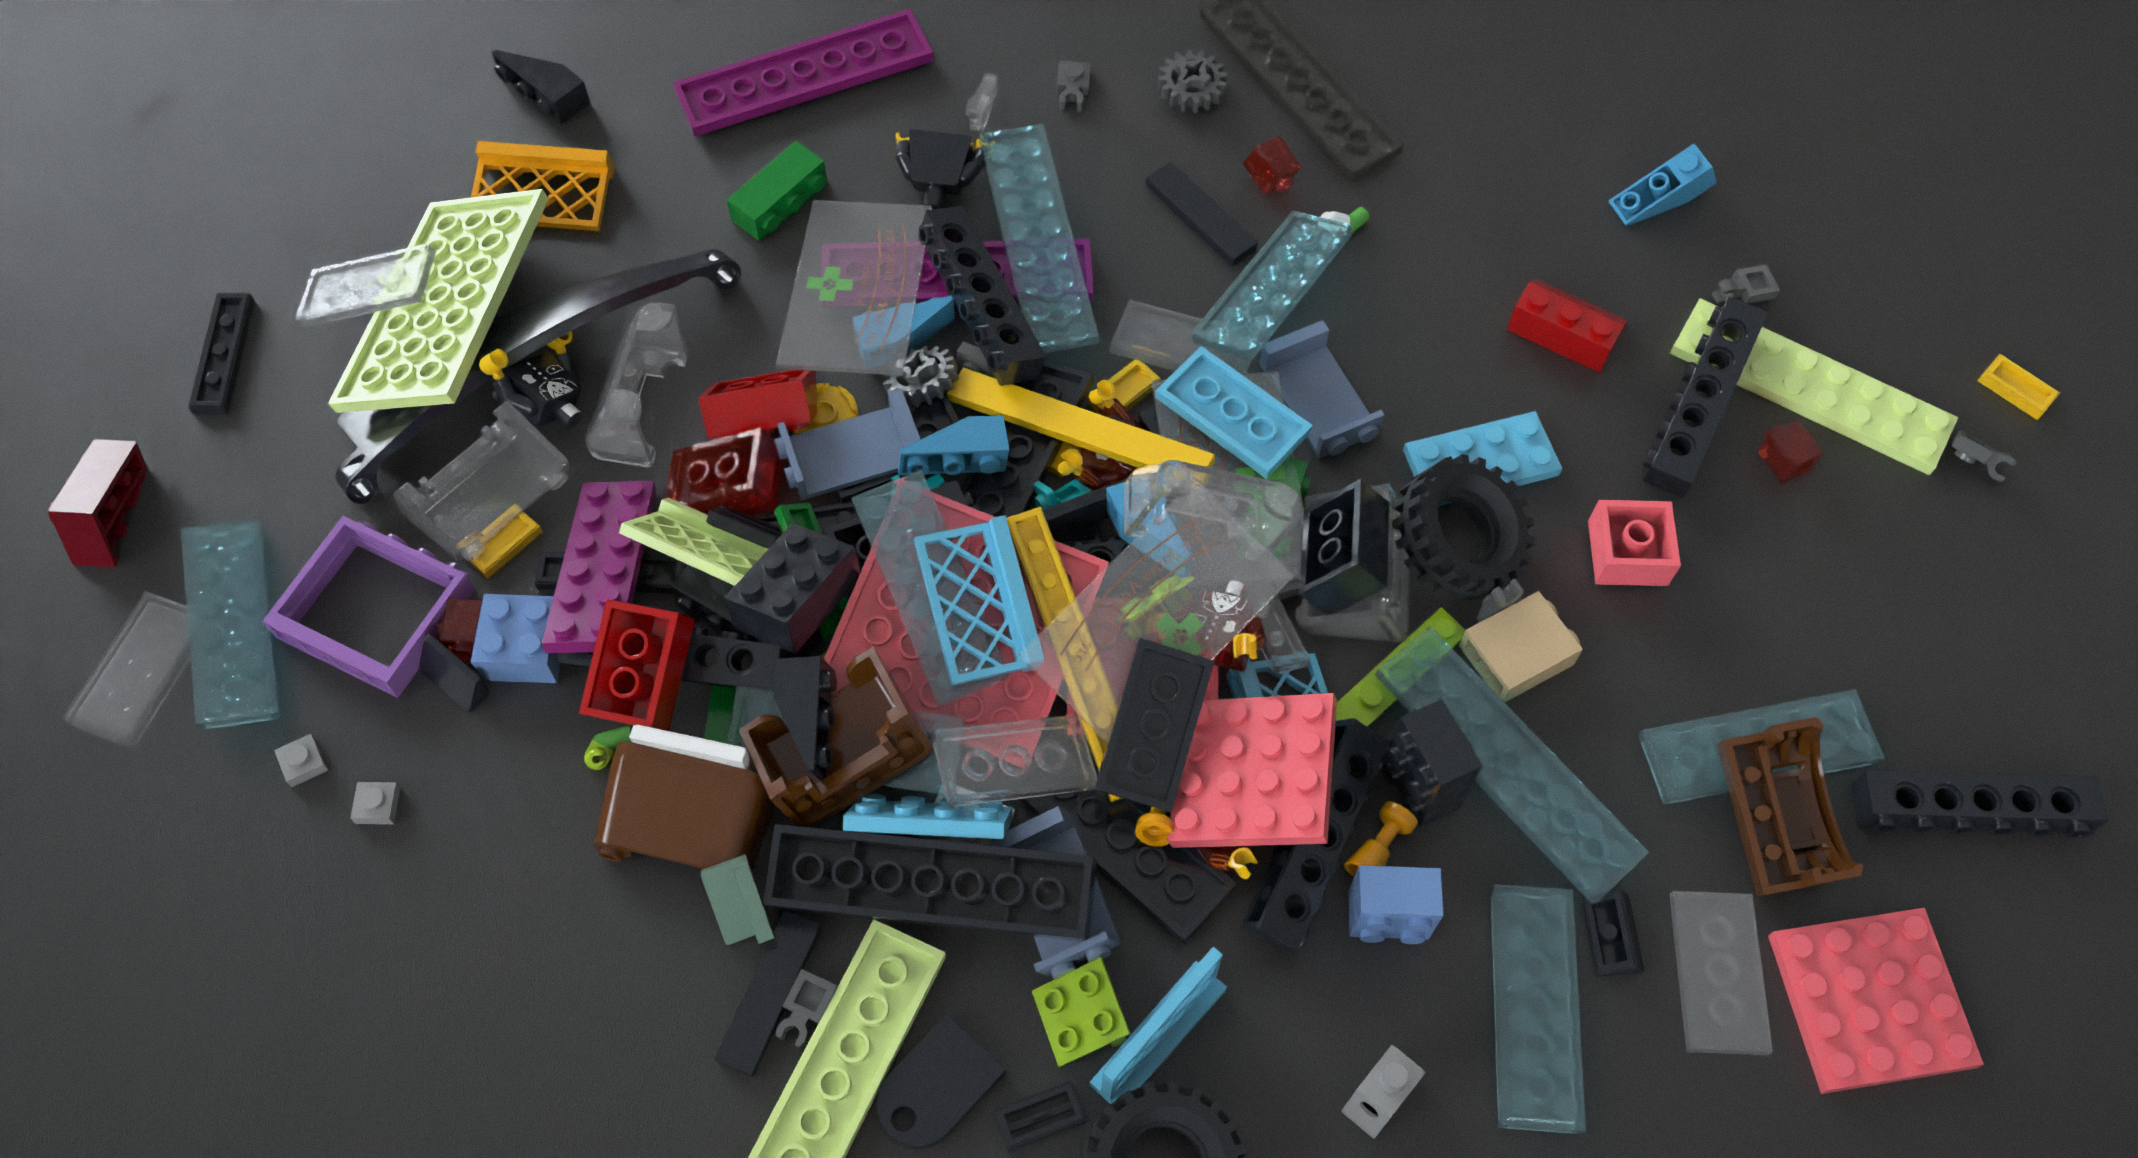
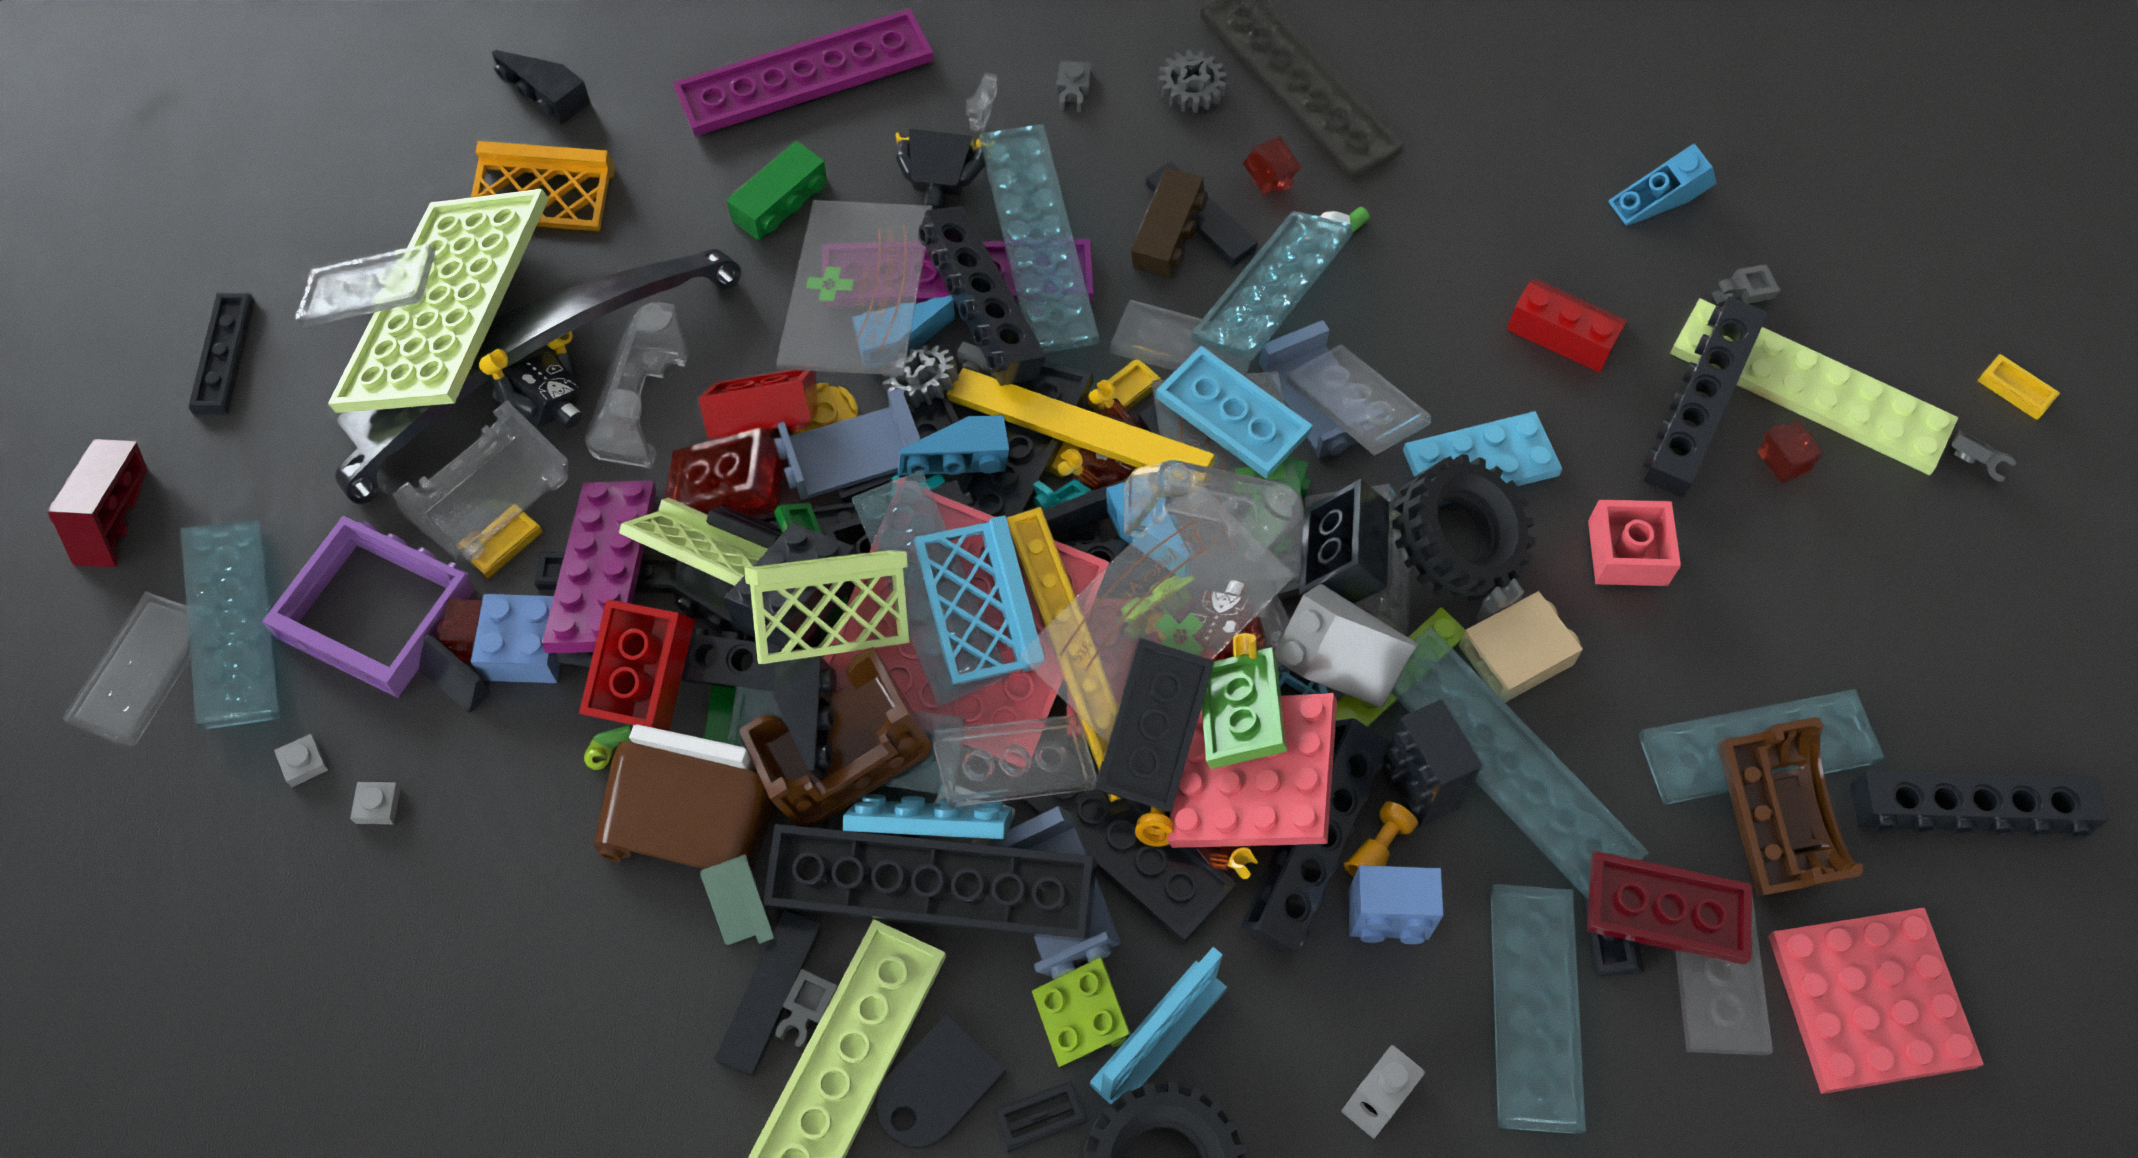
(826, 571): none -> yellowish green fence
(1169, 223): none -> dark brown brick
(1243, 710): none -> bright green plate
(1344, 647): none -> light grey slope
(1358, 399): none -> clear tile
(1670, 908): none -> dark red plate

